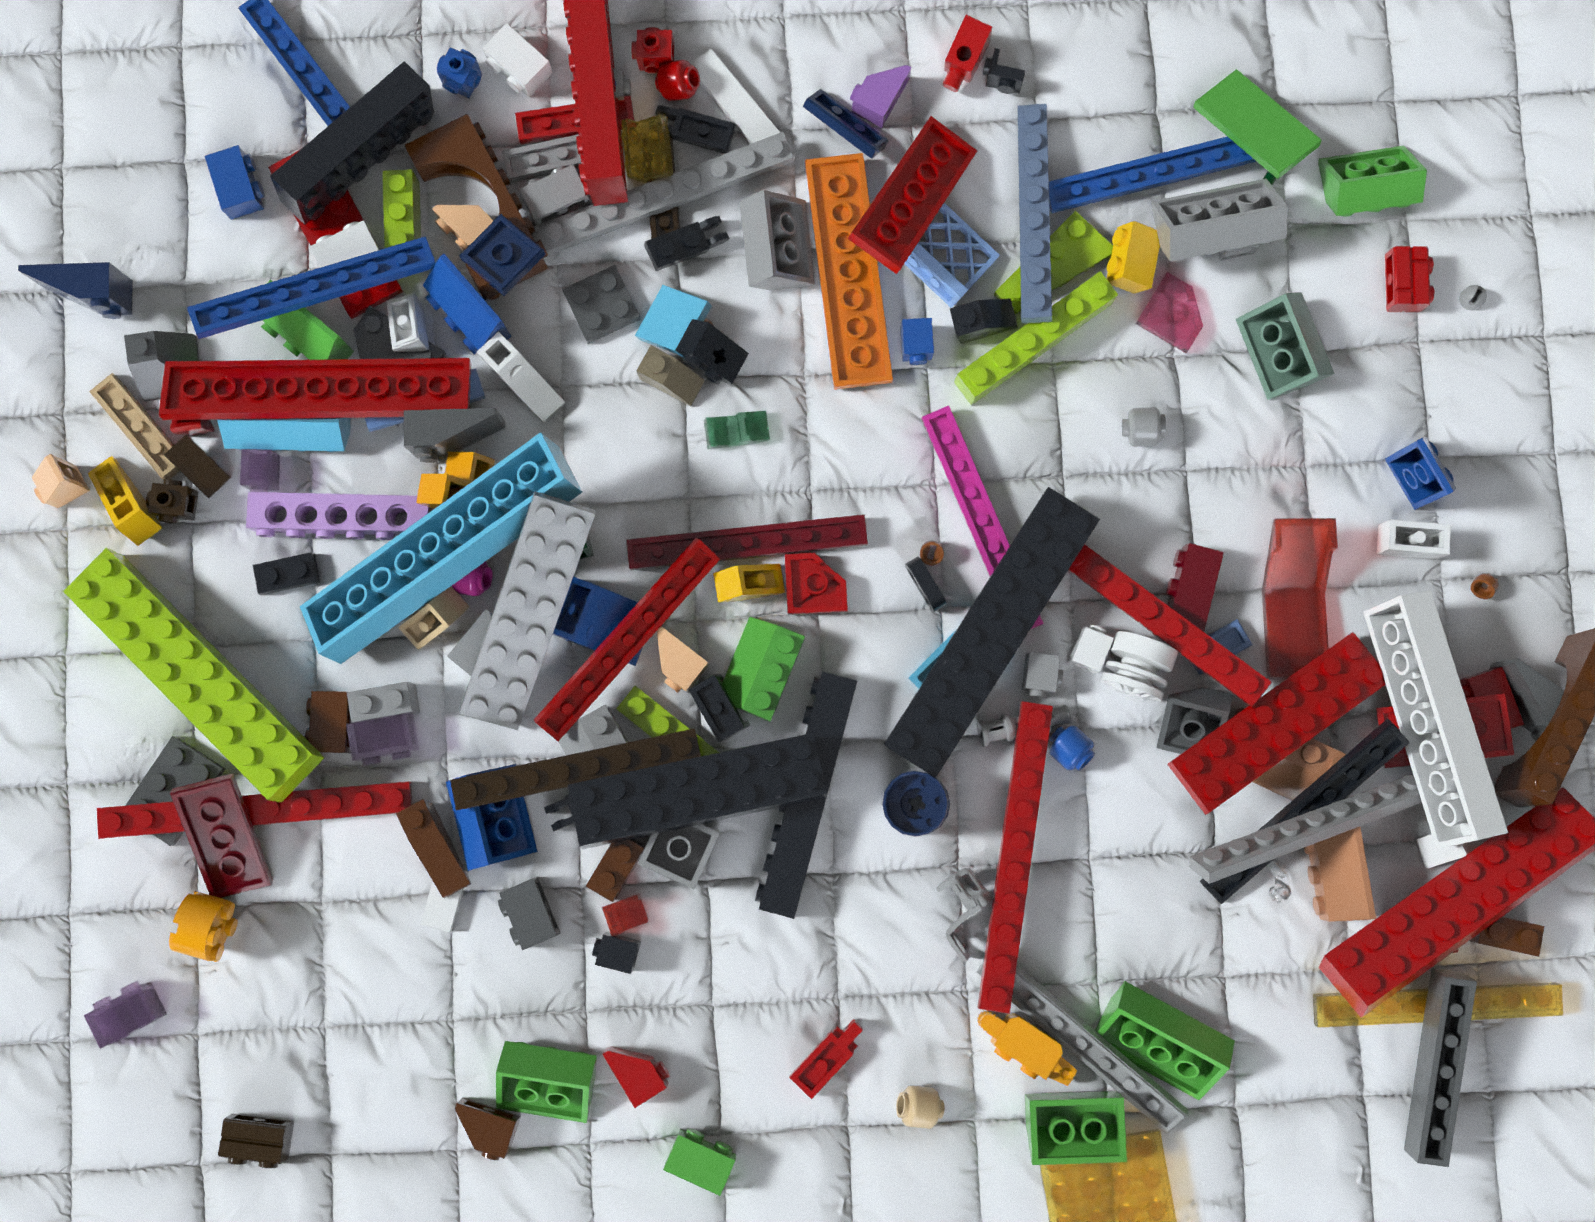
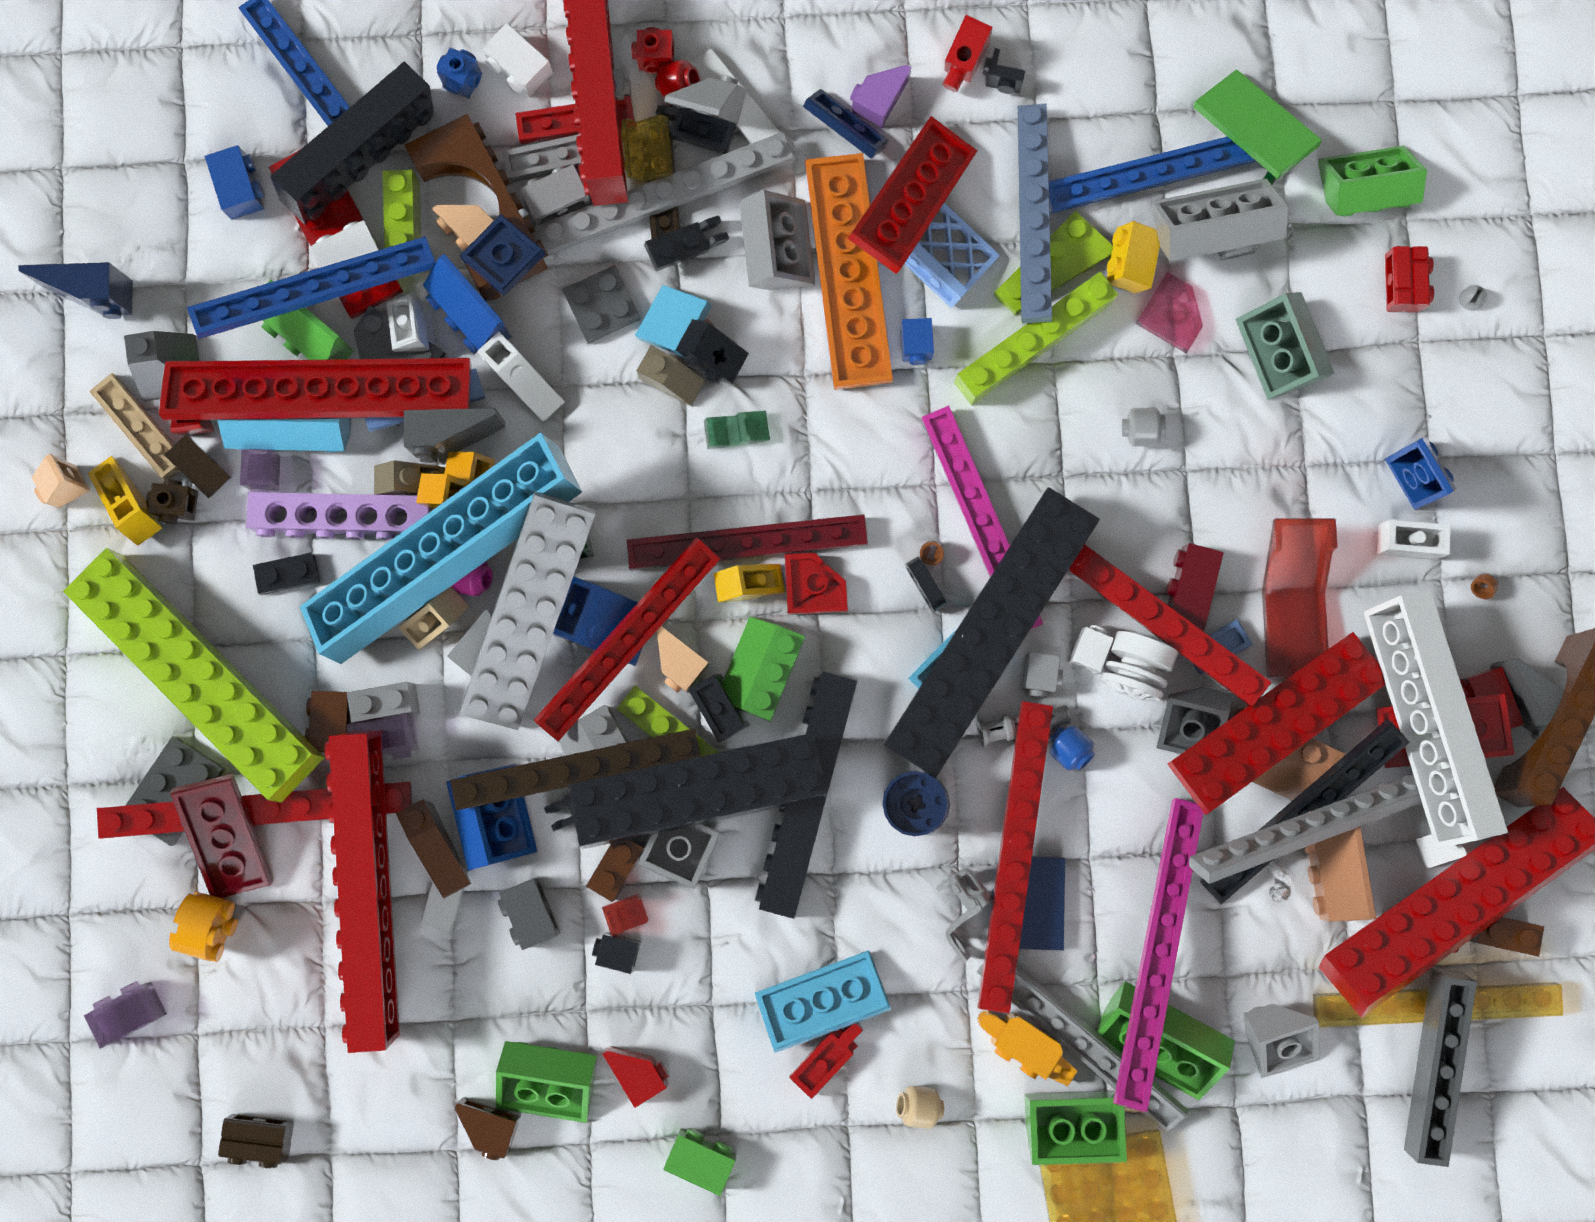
(363, 890): none -> red brick
(401, 477): none -> dark tan slope
(712, 98): none -> light grey slope
(822, 1001): none -> medium azure tile
(983, 319): black slope -> none
(1044, 905): none -> dark blue tile
(1158, 957): none -> dark pink plate
(1281, 1038): none -> light grey slope

